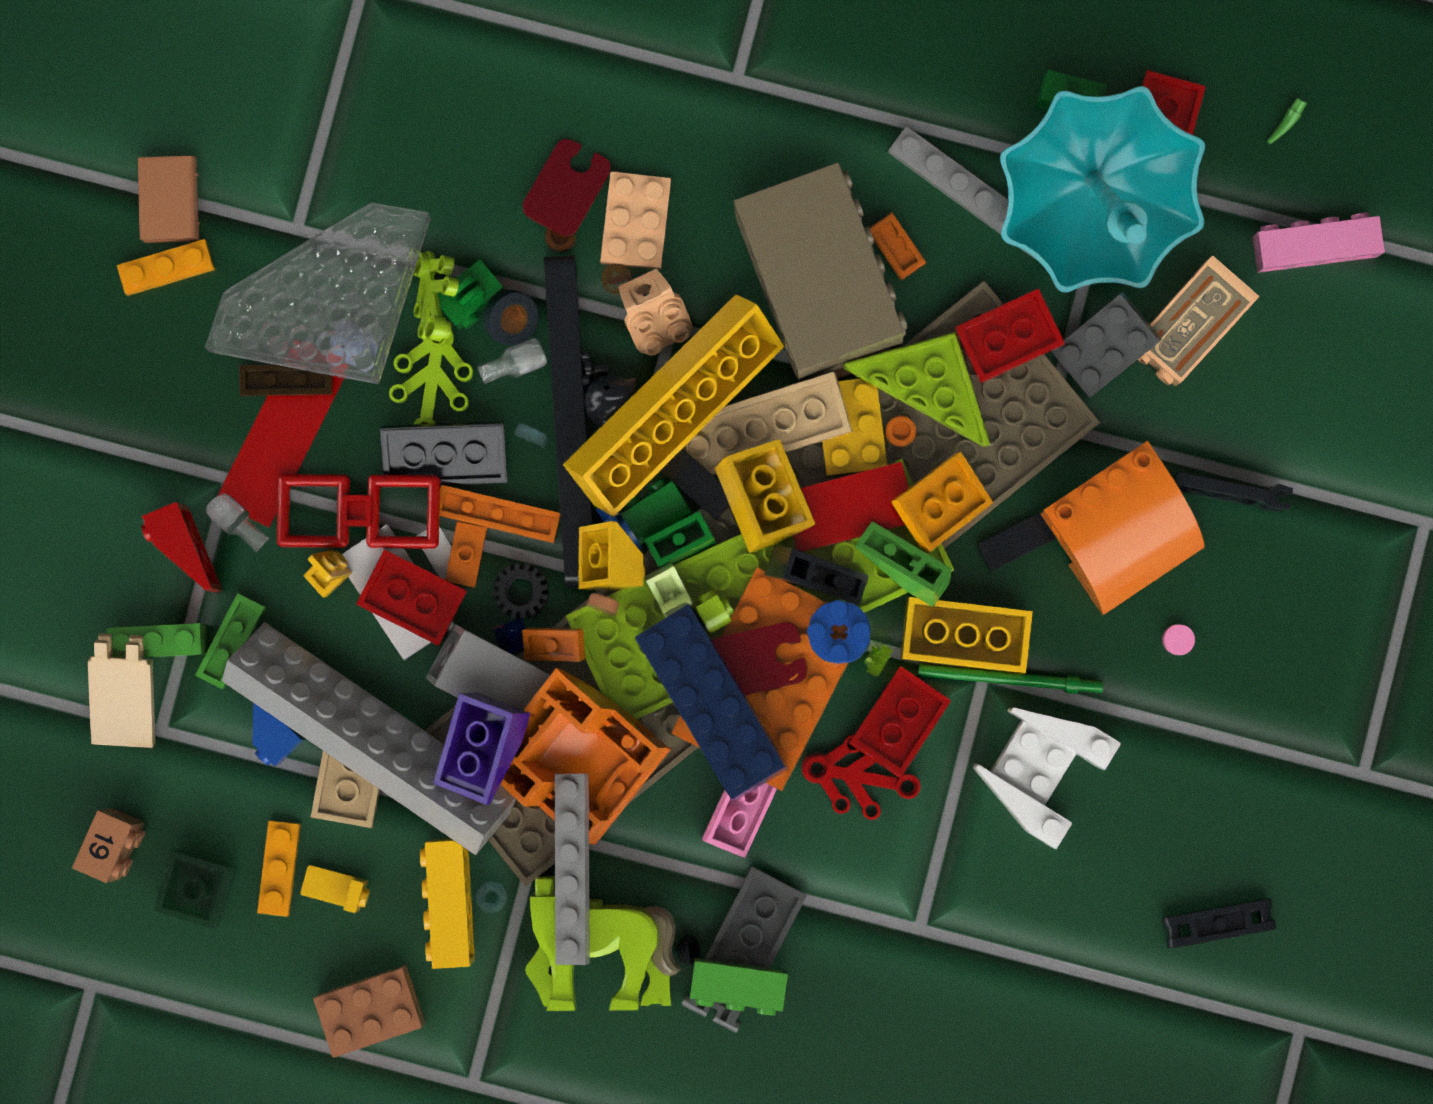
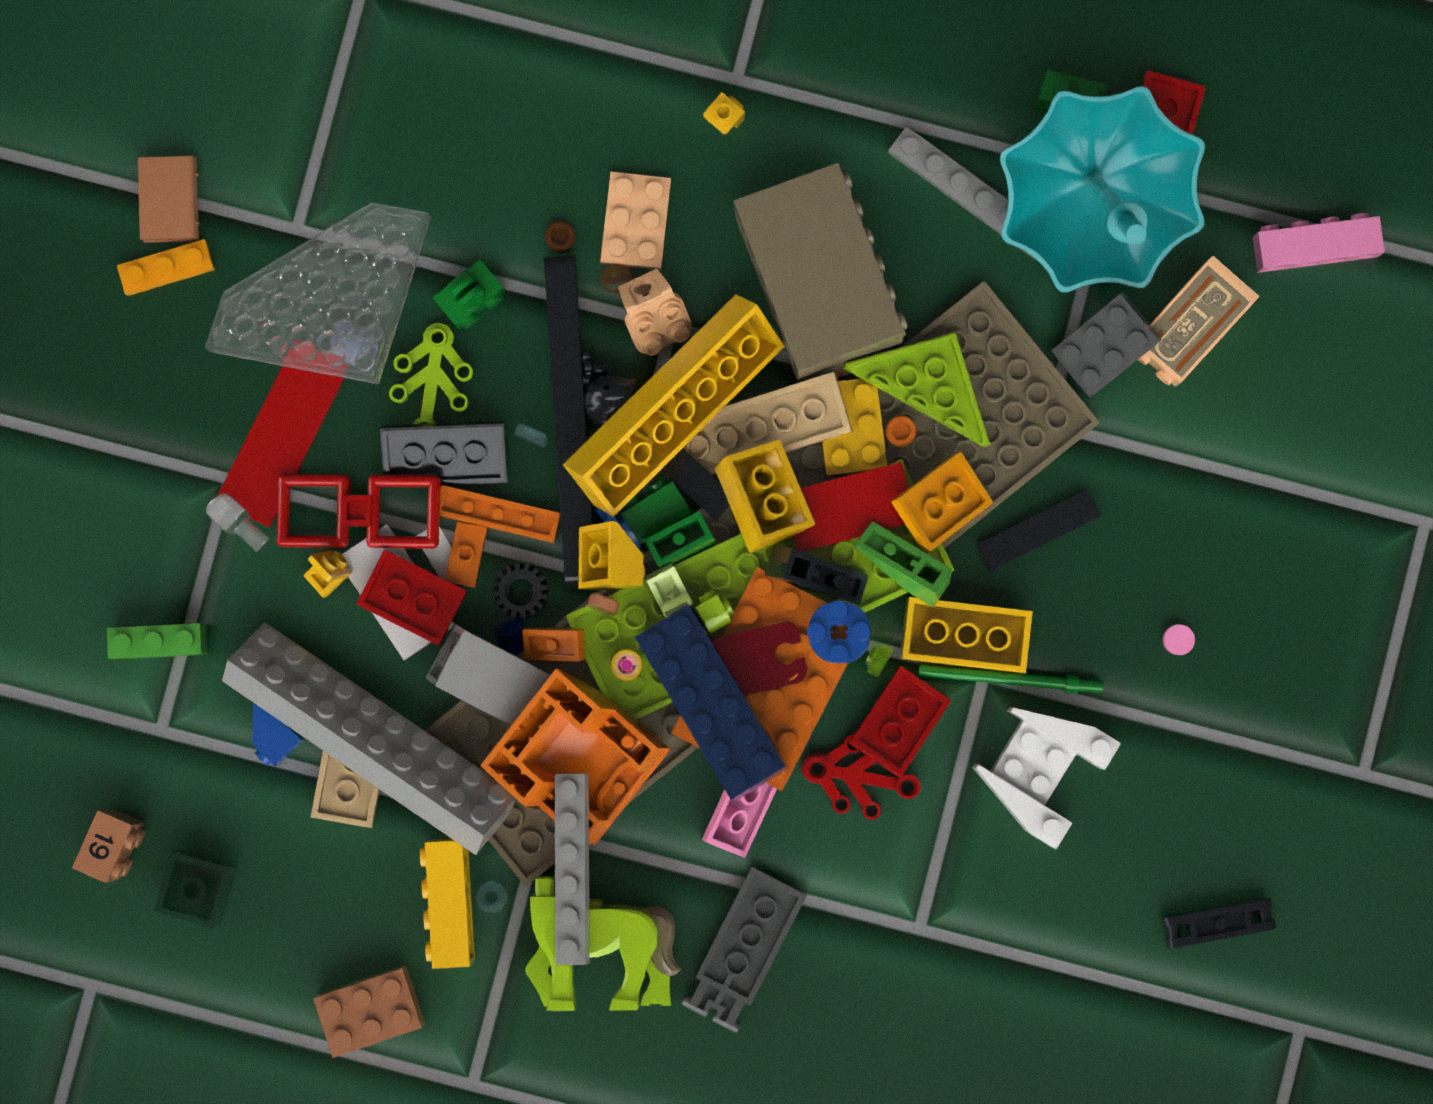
(121, 695): tan tile -> none
(178, 538): red slope -> none
(233, 633): bright green plate -> none
(279, 868): light orange plate -> none
(282, 381): dark brown plate -> none
(335, 888): yellow bracket -> none
(434, 326): lime plant -> none
(480, 746): dark purple slope -> none
(510, 317): black wheel -> none
(515, 361): clear arm -> none
(561, 195): dark red piece -> none
(626, 665): none -> tile
(688, 950): black piece -> none
(725, 113): none -> yellow bracket
(738, 986): bright green brick -> none
(896, 247): orange plate -> none
(1009, 336): red plate -> none
(1125, 527): orange slope -> none
(1232, 492): black tile -> none
(1290, 118): bright green helmet -> none

